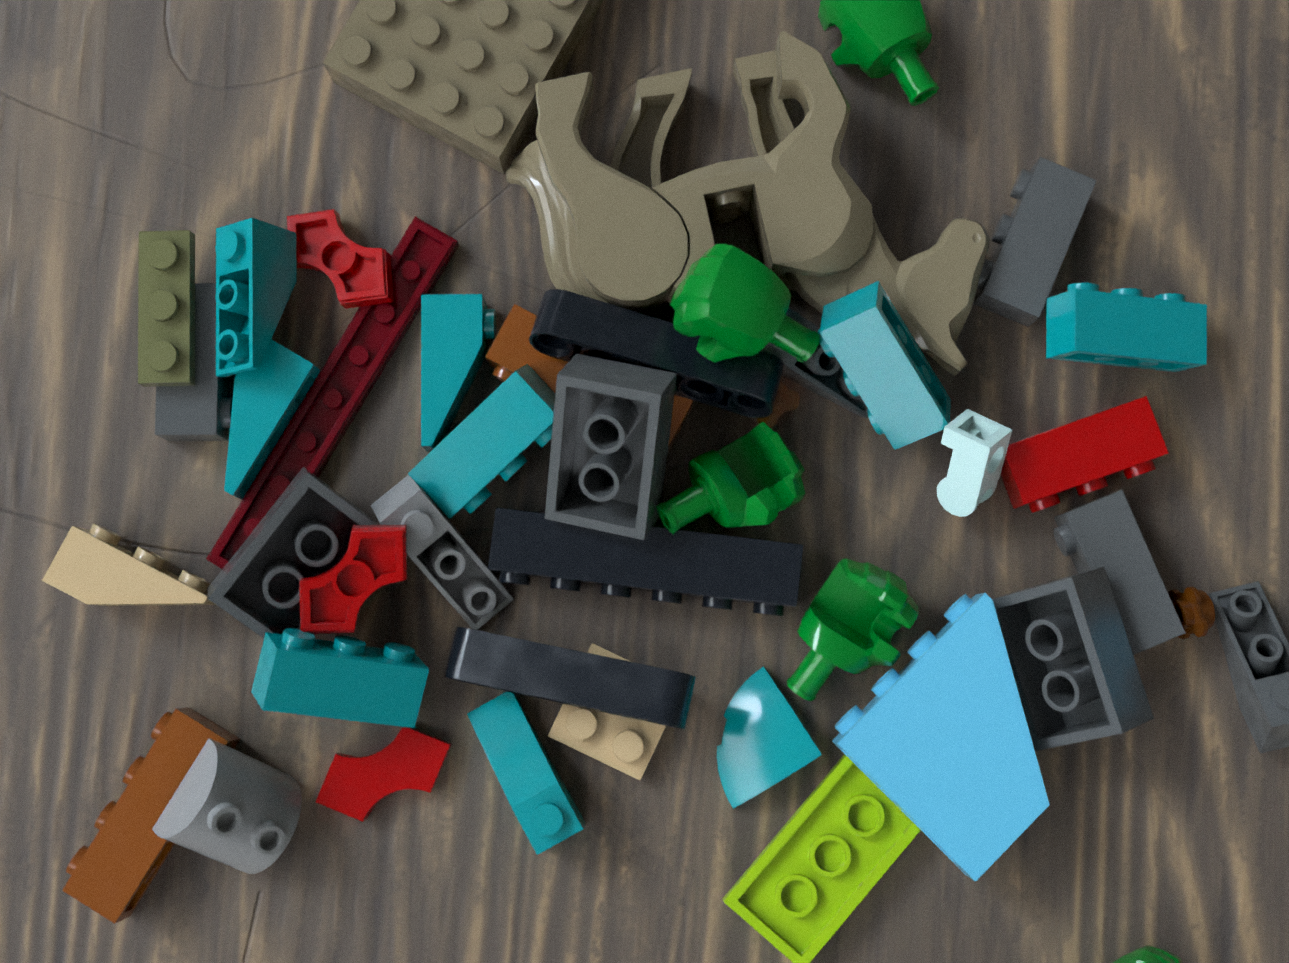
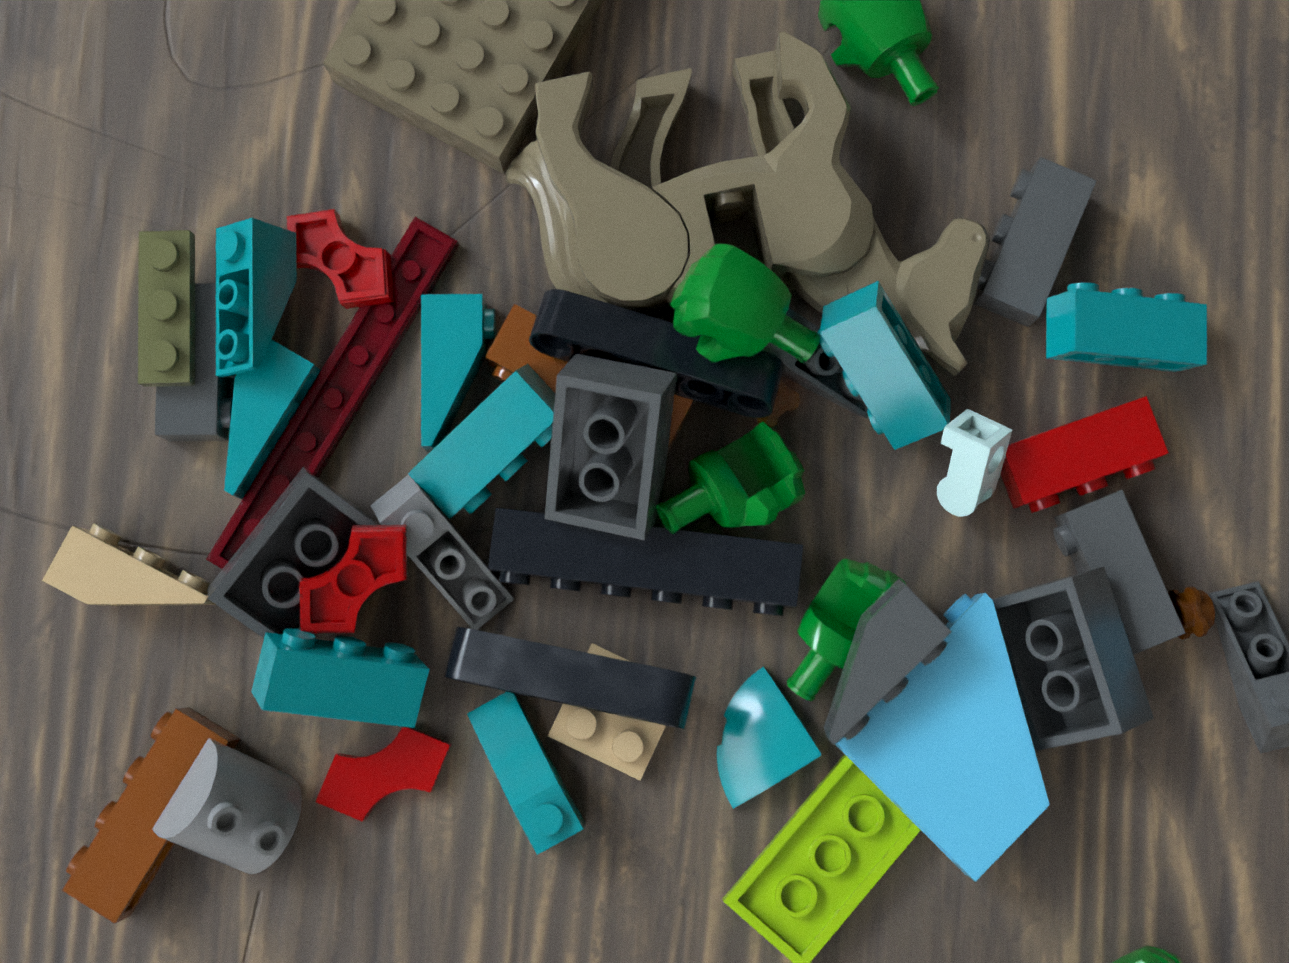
(886, 646): none -> dark grey slope

